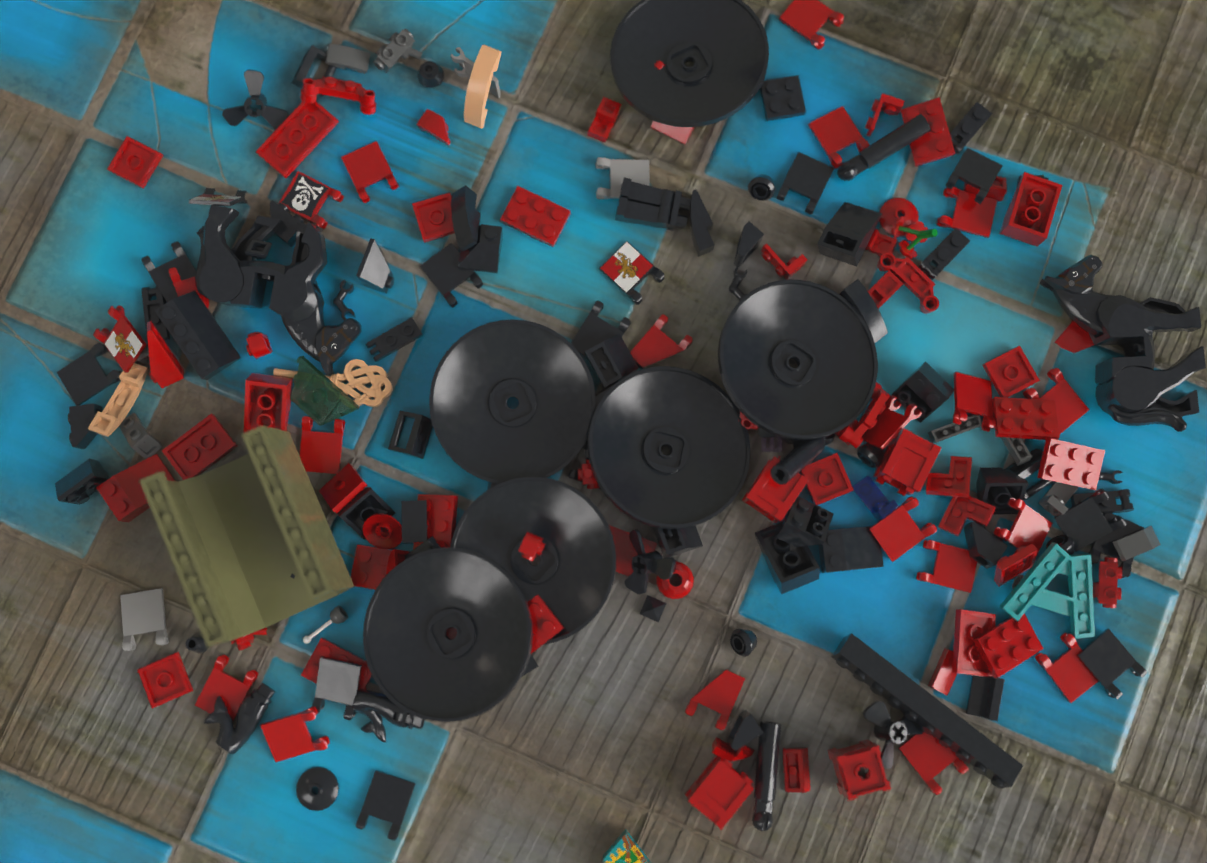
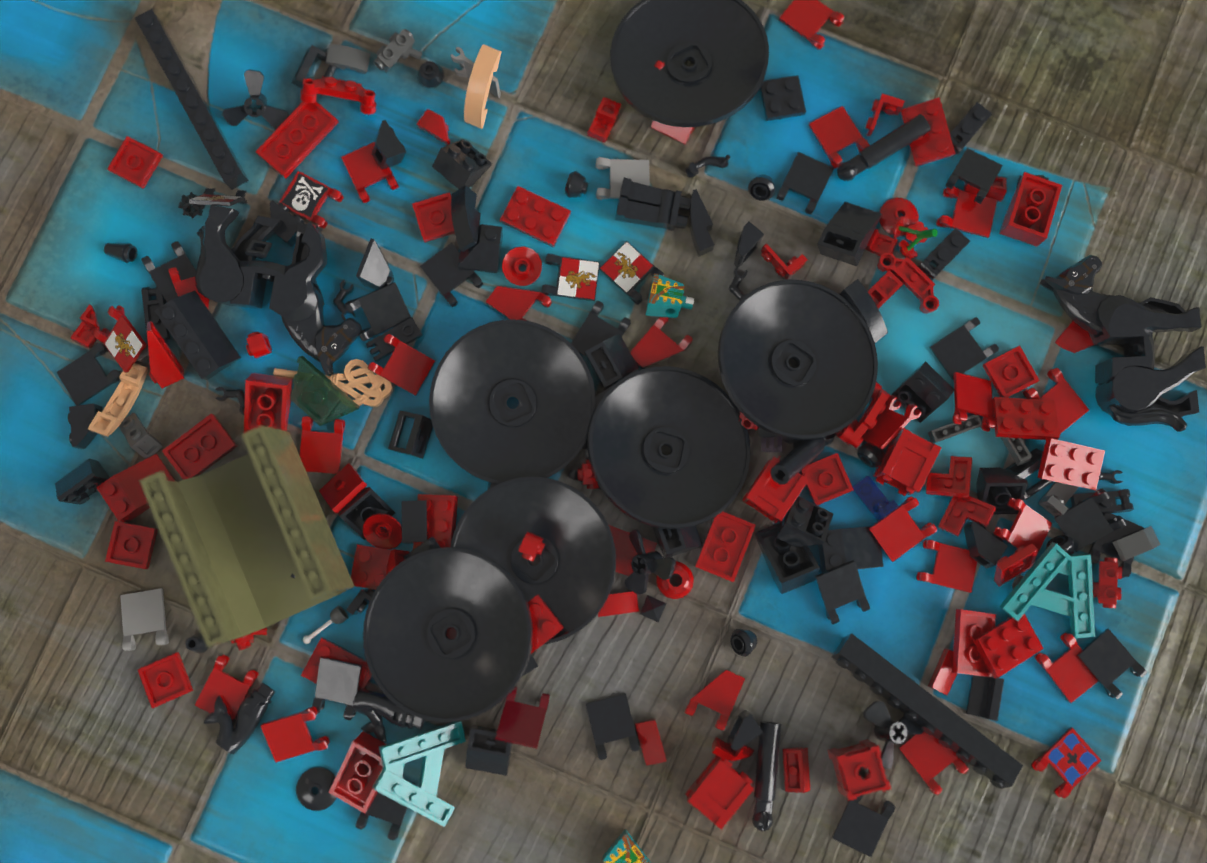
(84, 333): none -> red slope
(122, 251): none -> black cone
(131, 545): none -> red plate
(188, 209): none -> black gear
(191, 99): none -> black brick
(239, 394): none -> black arm
(359, 773): none -> red slope
(360, 601): none -> black bracket
(382, 308): none -> black flag
(387, 147): none -> black slope
(405, 366): none -> red flag
(431, 747): none -> plate
(461, 163): none -> black slope
(486, 752): none -> black slope
(515, 302): none -> red flag
(518, 257): none -> red dish
(522, 722): none -> dark red flag
(575, 278): none -> flag
(576, 185): none -> black cone
(611, 721): none -> black flag
(620, 604): none -> red slope
(650, 742): none -> red slope
(667, 298): none -> torso
(721, 162): none -> black piece
(725, 546): none -> red plate
(841, 587): none -> black flag
(862, 826): none -> black flag
(960, 351): none -> black flag
(1070, 759): none -> red flag

